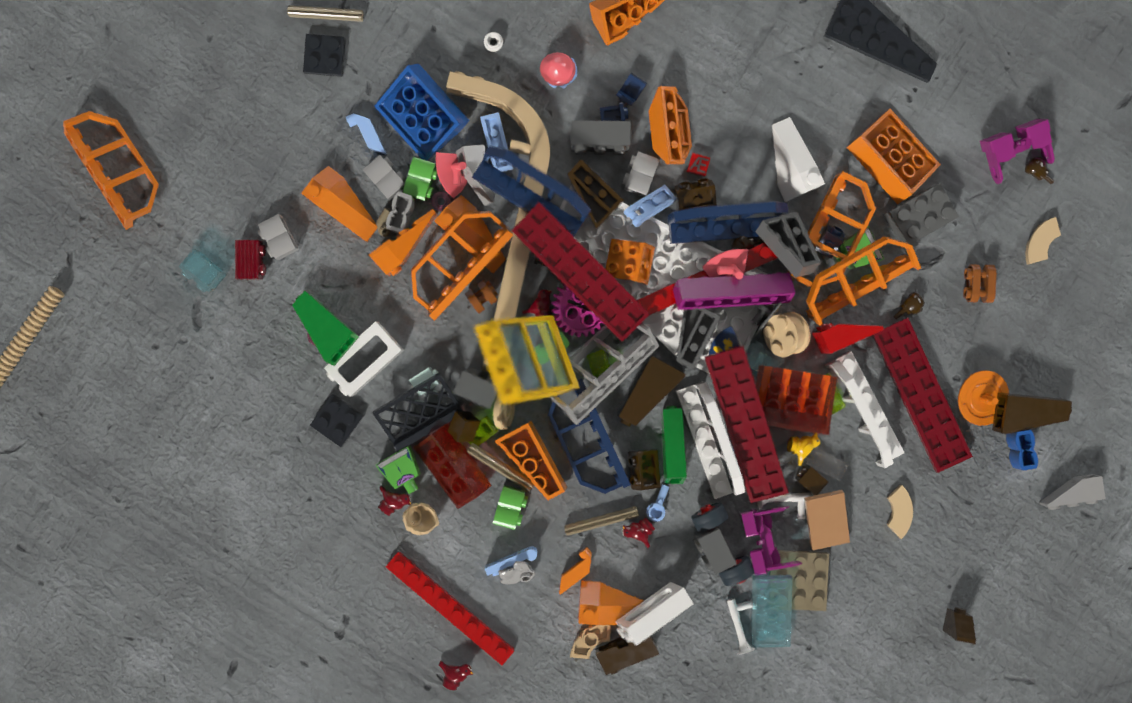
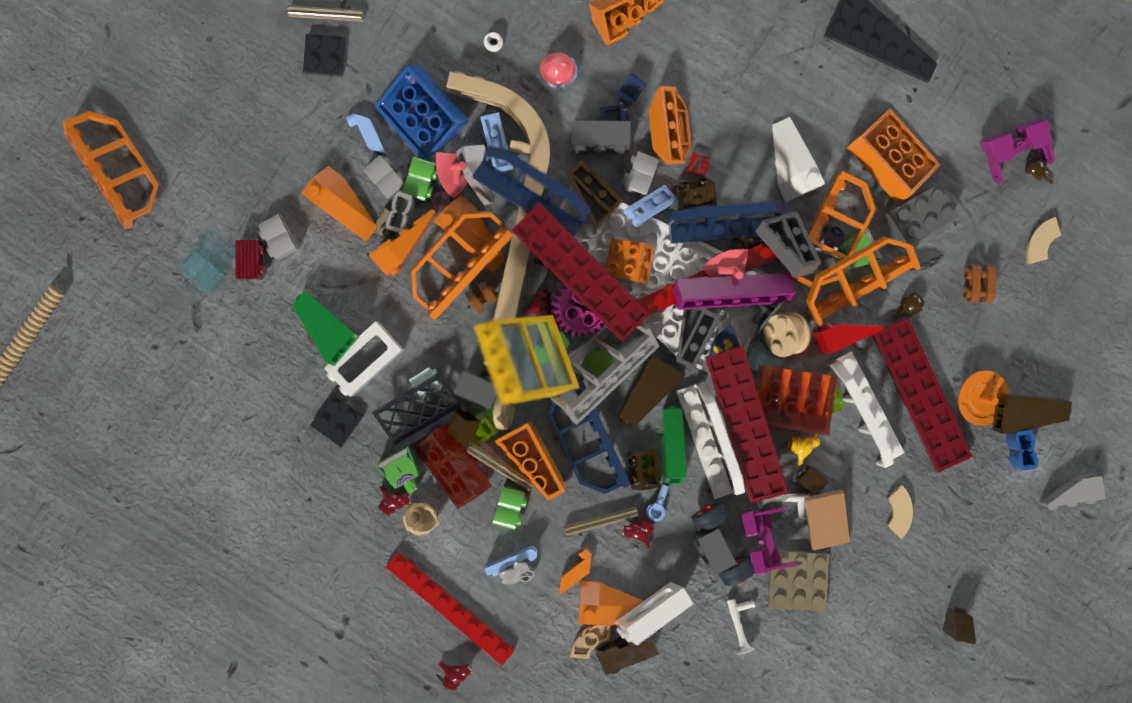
(771, 611): clear light blue plate -> none

